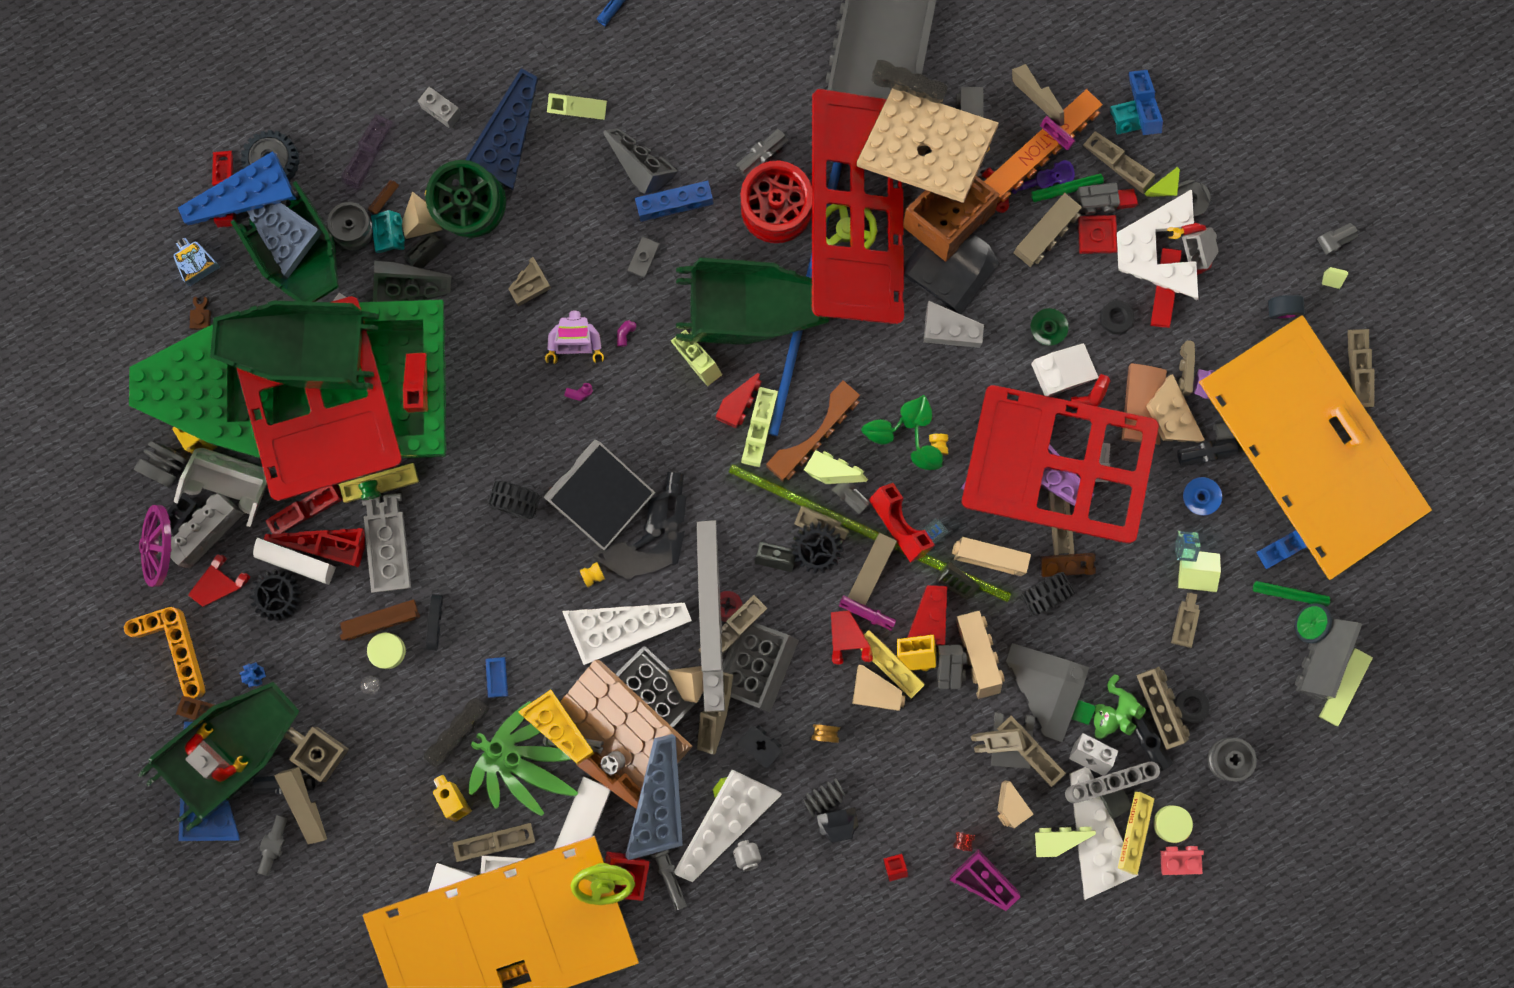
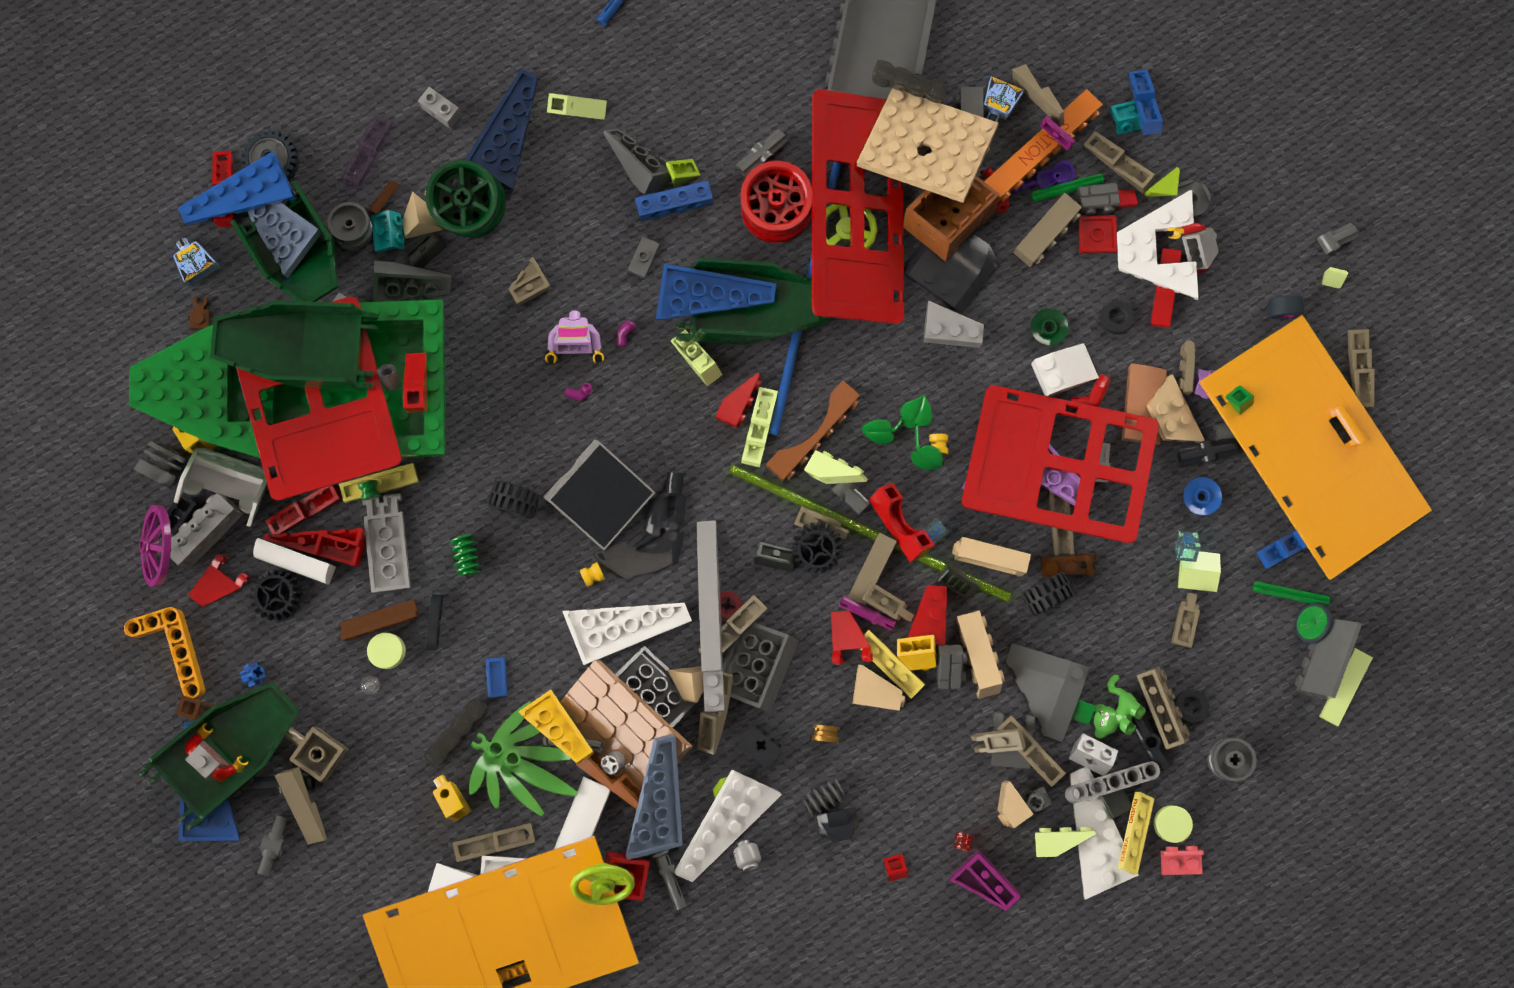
(388, 377): none -> dark grey beam
(464, 555): none -> green piece
(682, 171): none -> lime slope
(701, 292): none -> blue wing
(887, 603): none -> dark tan hinge
(1000, 99): none -> torso
(1038, 799): none -> dark grey piece
(1240, 399): none -> green slope

